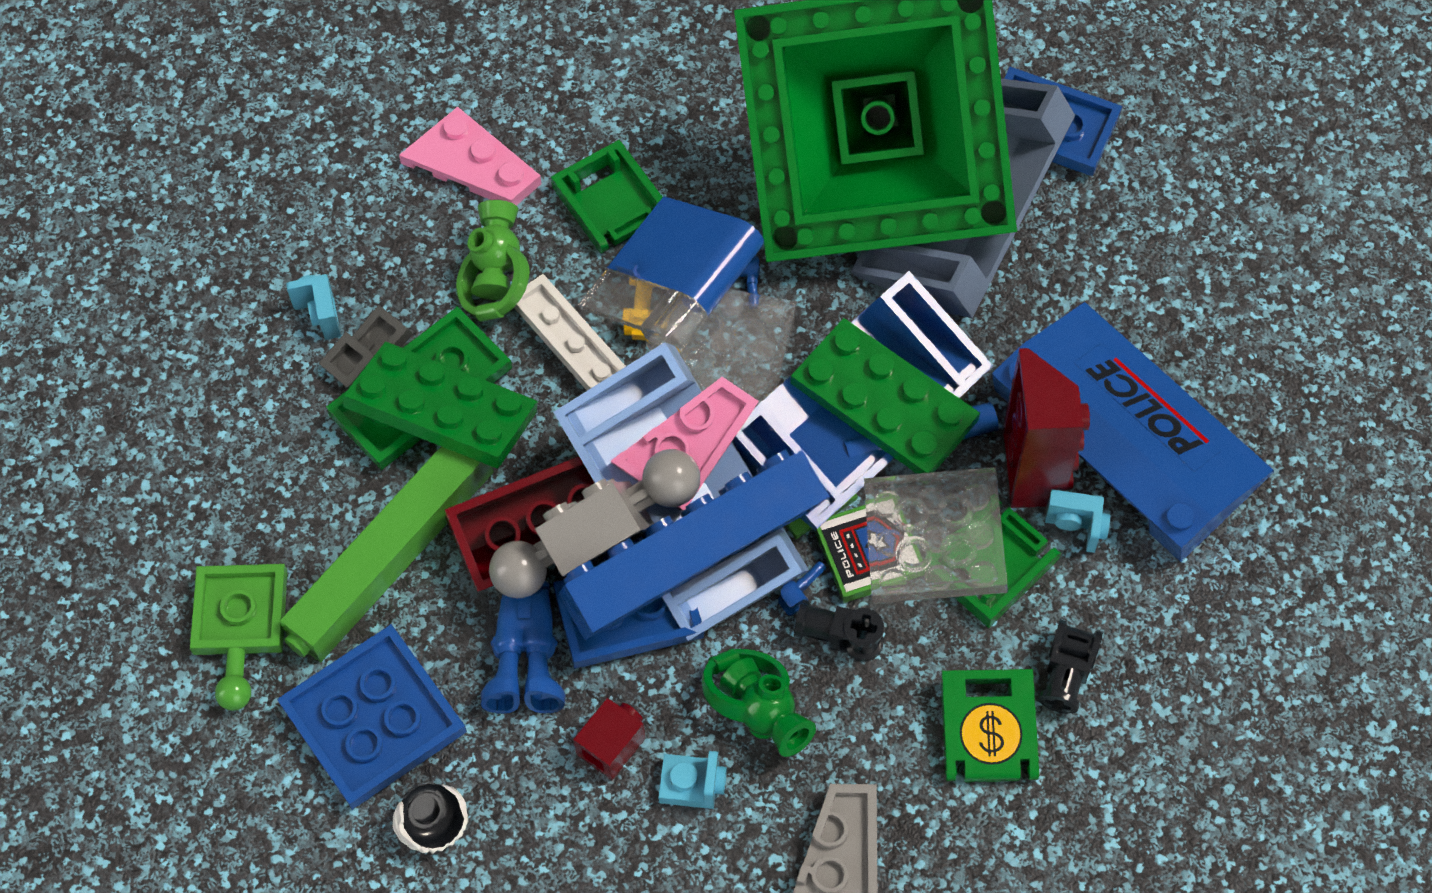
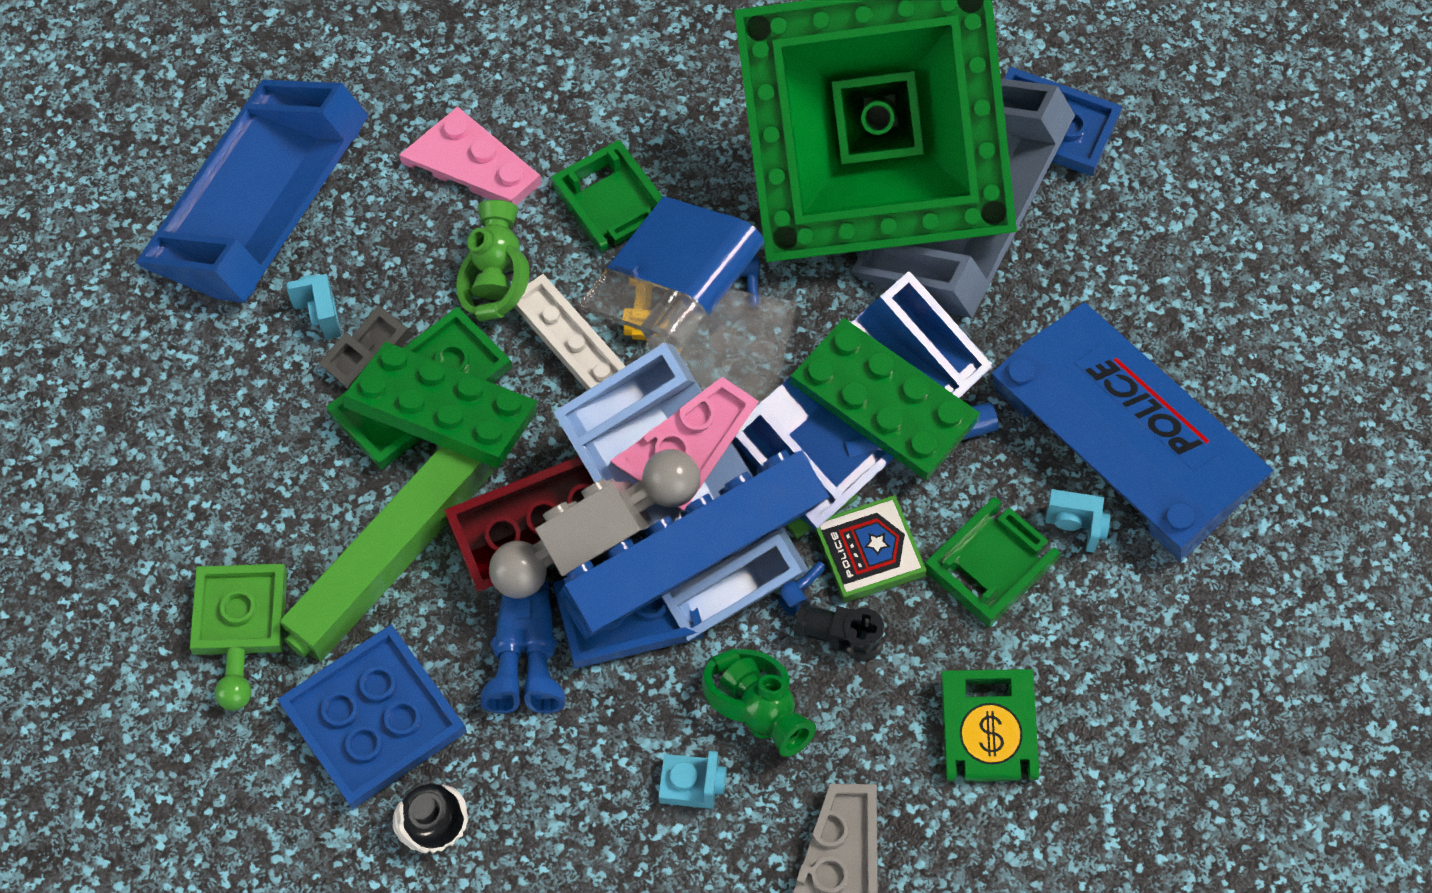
(254, 187): none -> blue slope
(610, 737): dark red brick -> none
(935, 535): clear plate -> none
(1042, 431): dark red slope -> none
(1070, 660): black connector -> none

